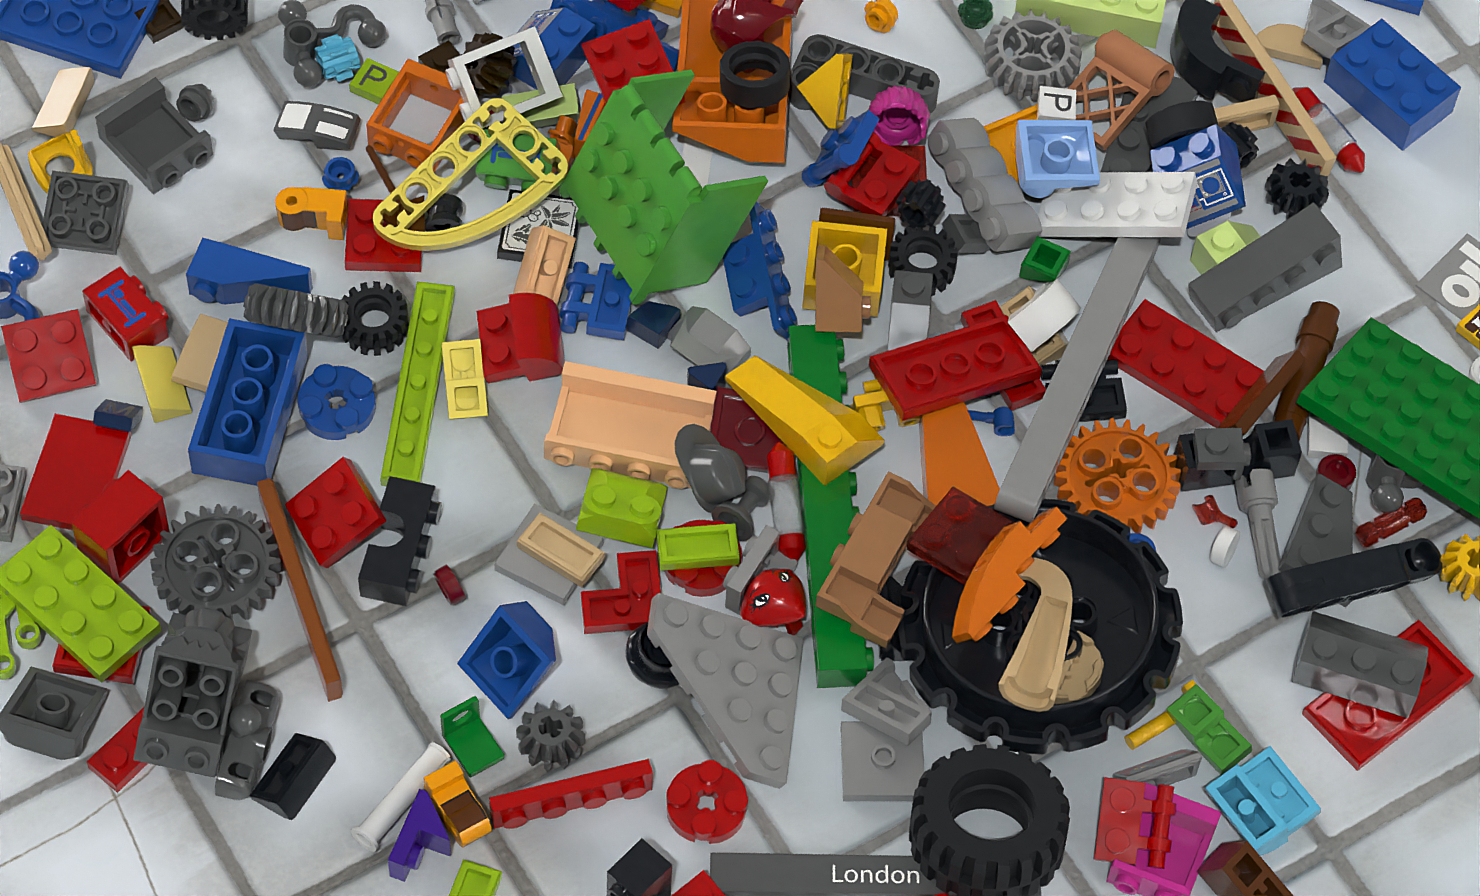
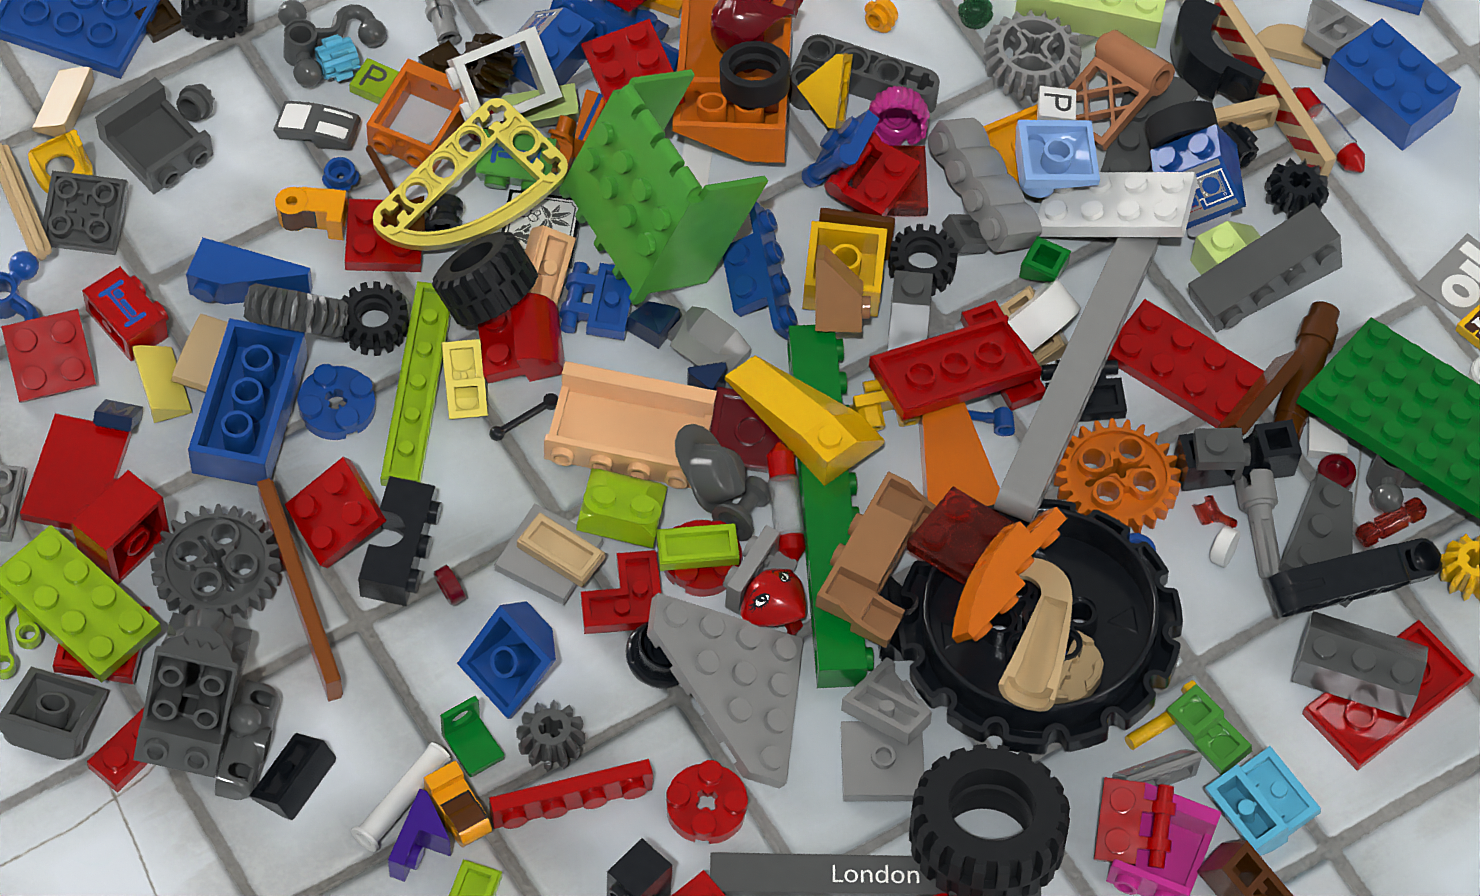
(485, 278): none -> black tyre
(549, 402): none -> black hinge
(920, 203): black gear -> none

